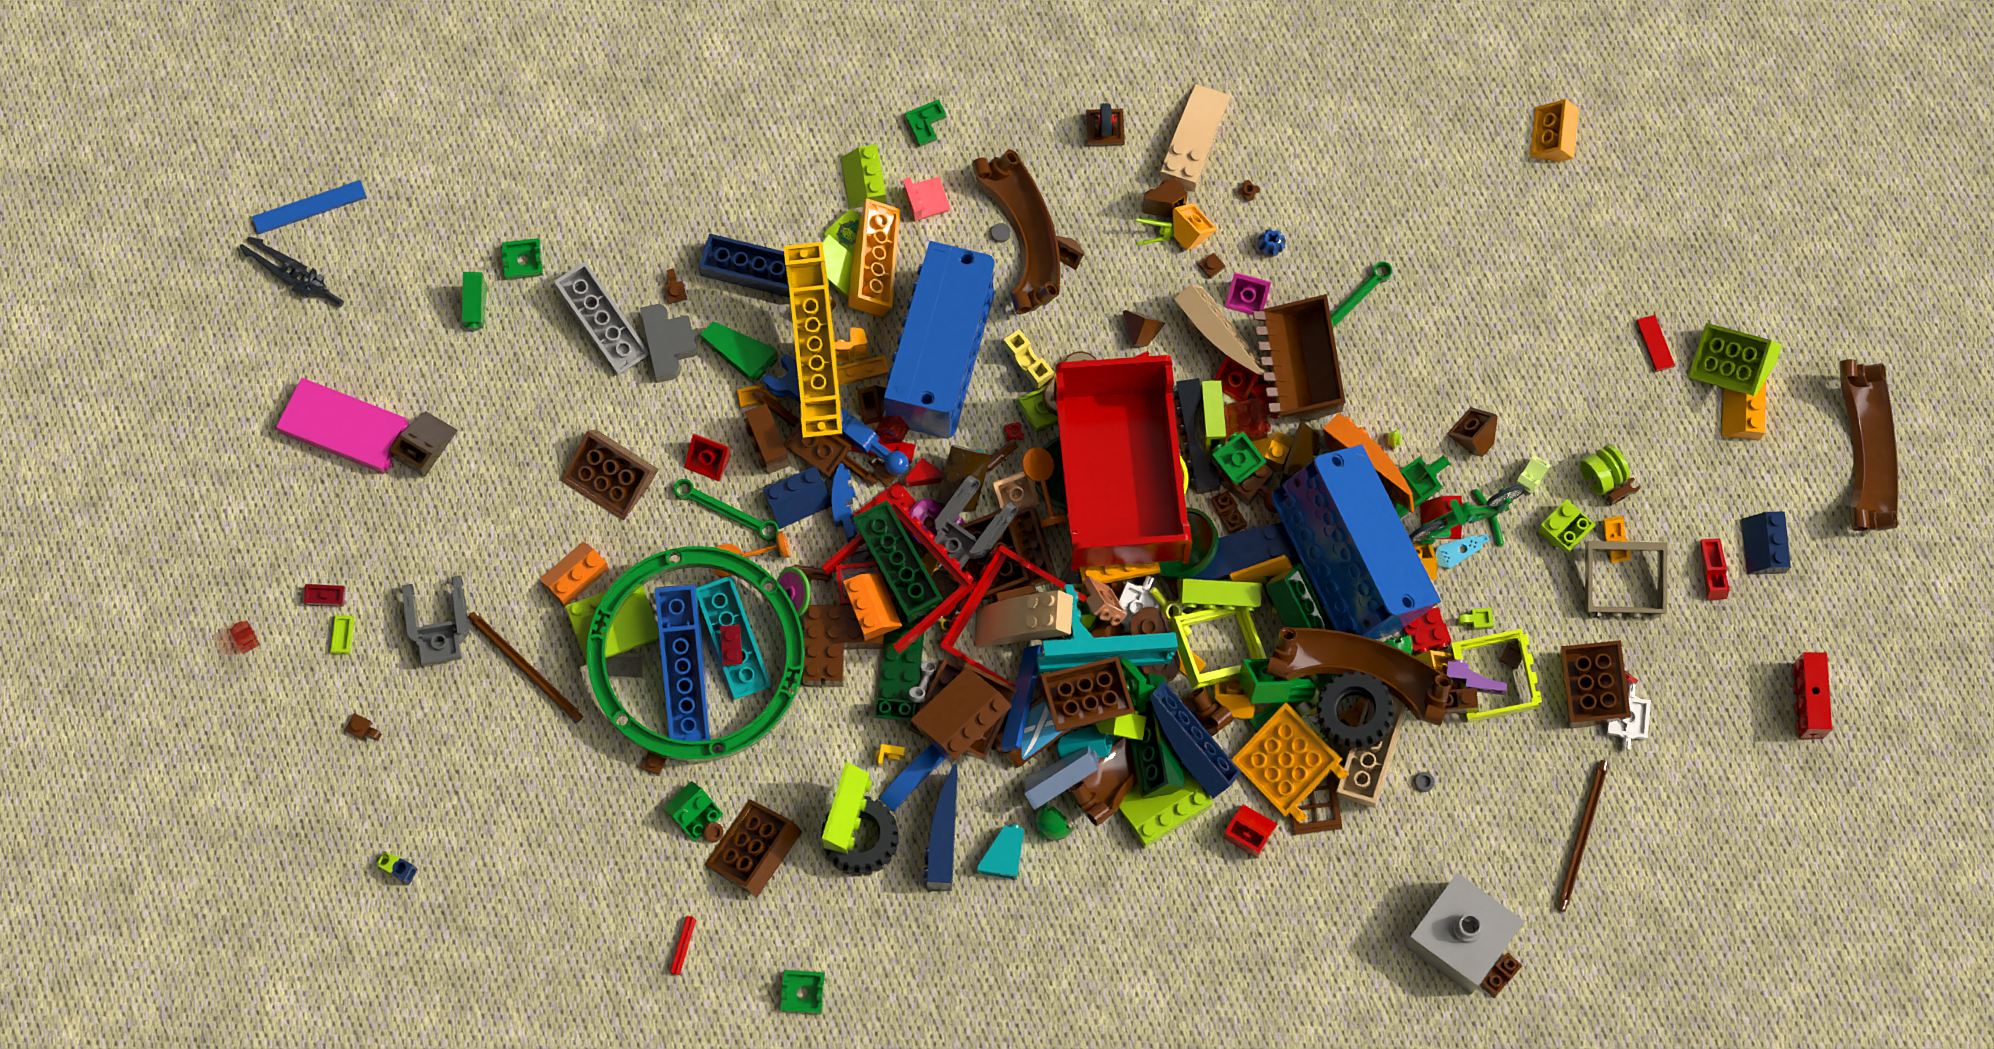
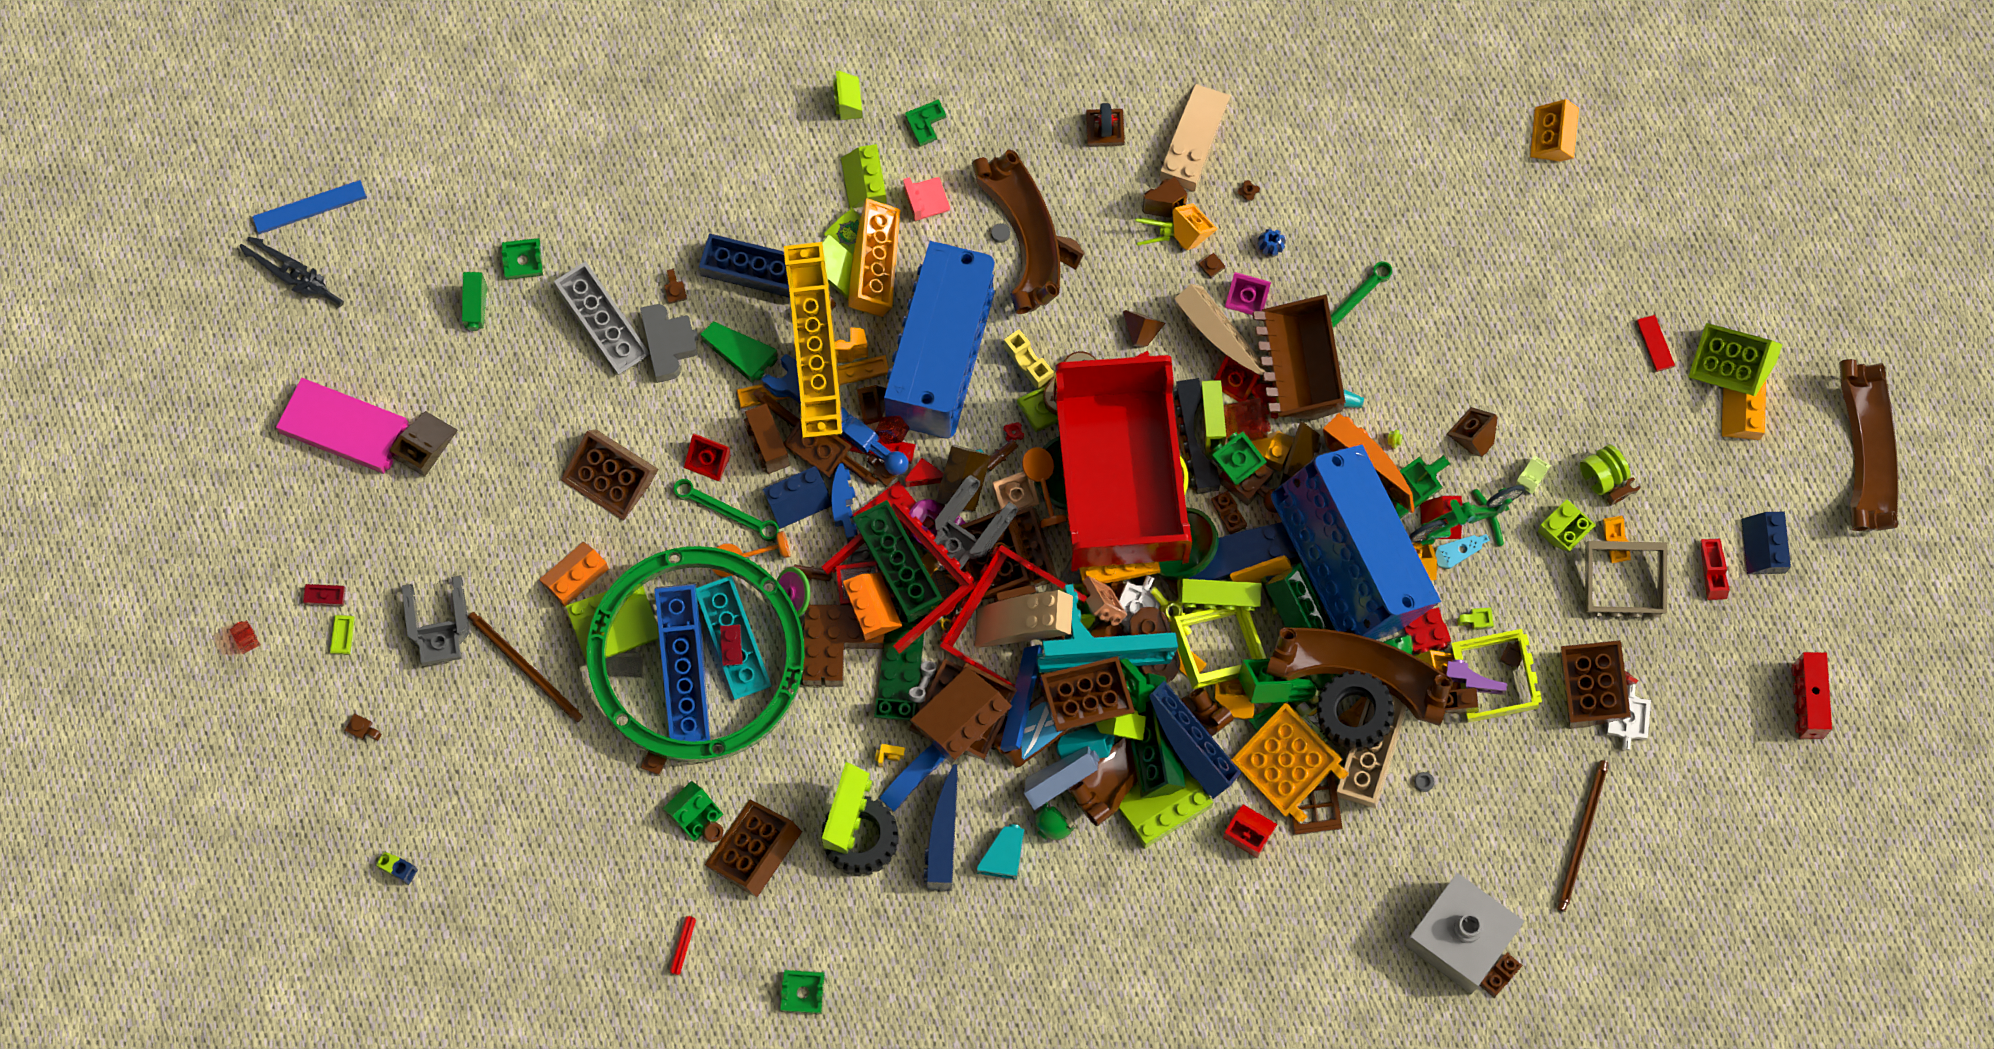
(847, 96): none -> lime slope
(1353, 400): none -> teal cone

